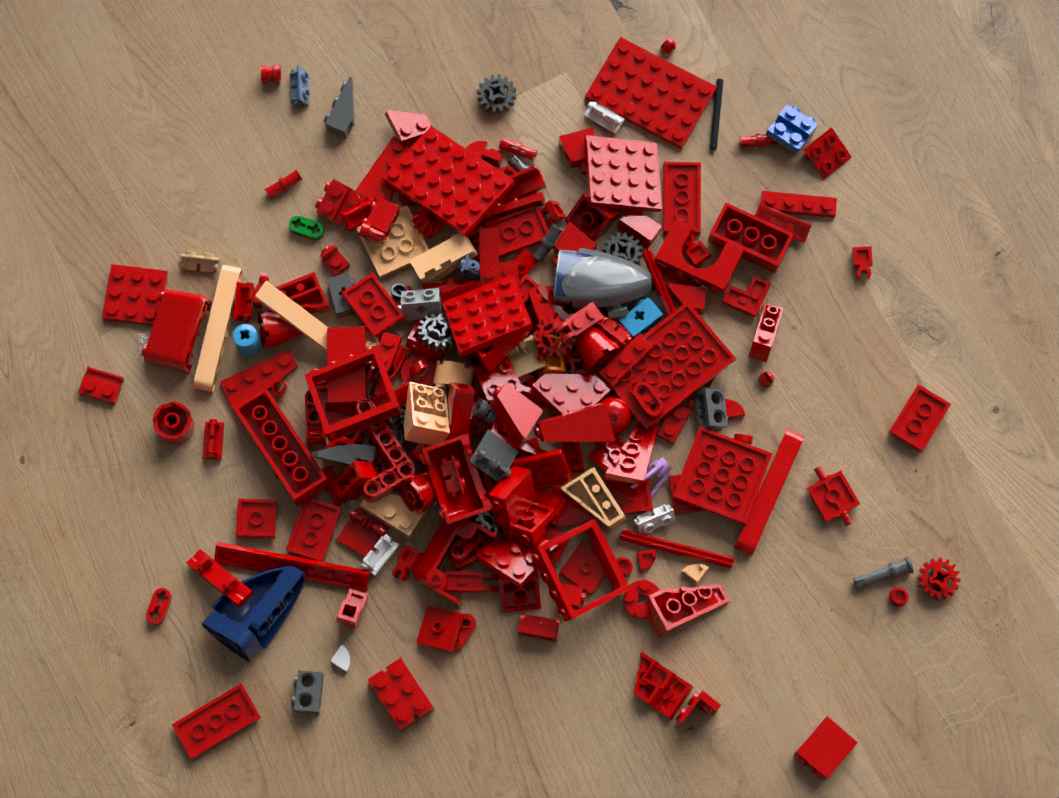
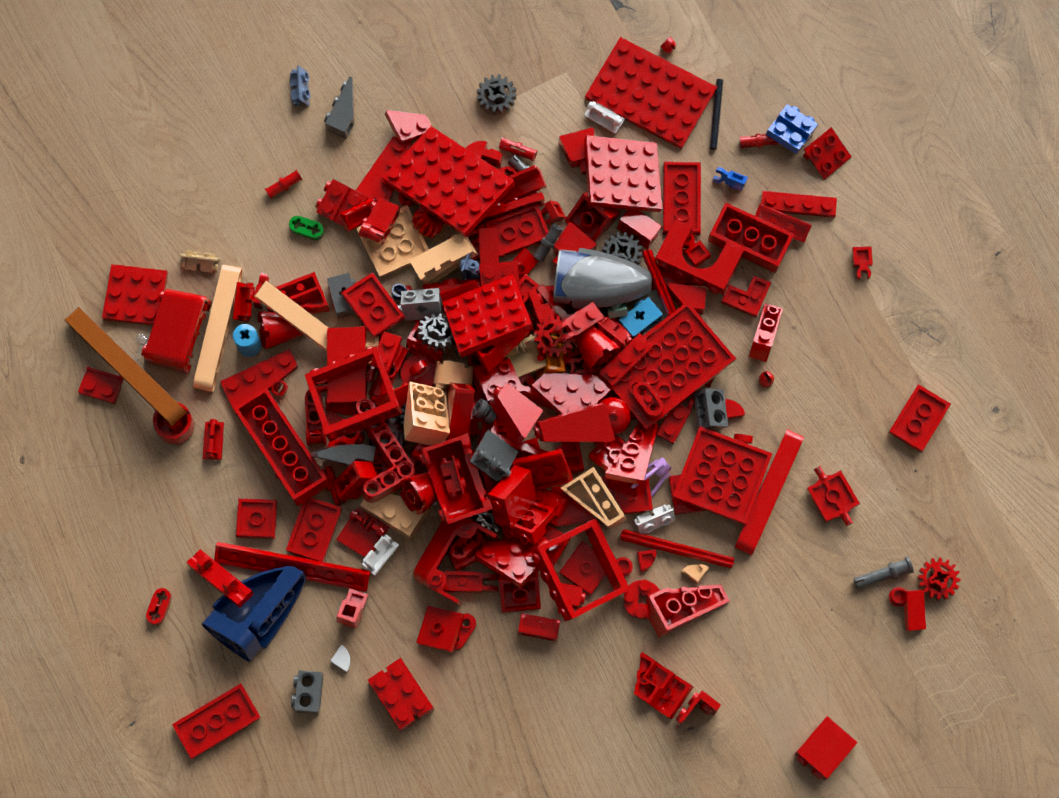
(125, 366): none -> dark orange beam
(270, 74): red wheel -> none
(334, 260): red bracket -> none
(408, 560): red plate -> none
(733, 179): none -> blue plate
(914, 610): none -> red tile

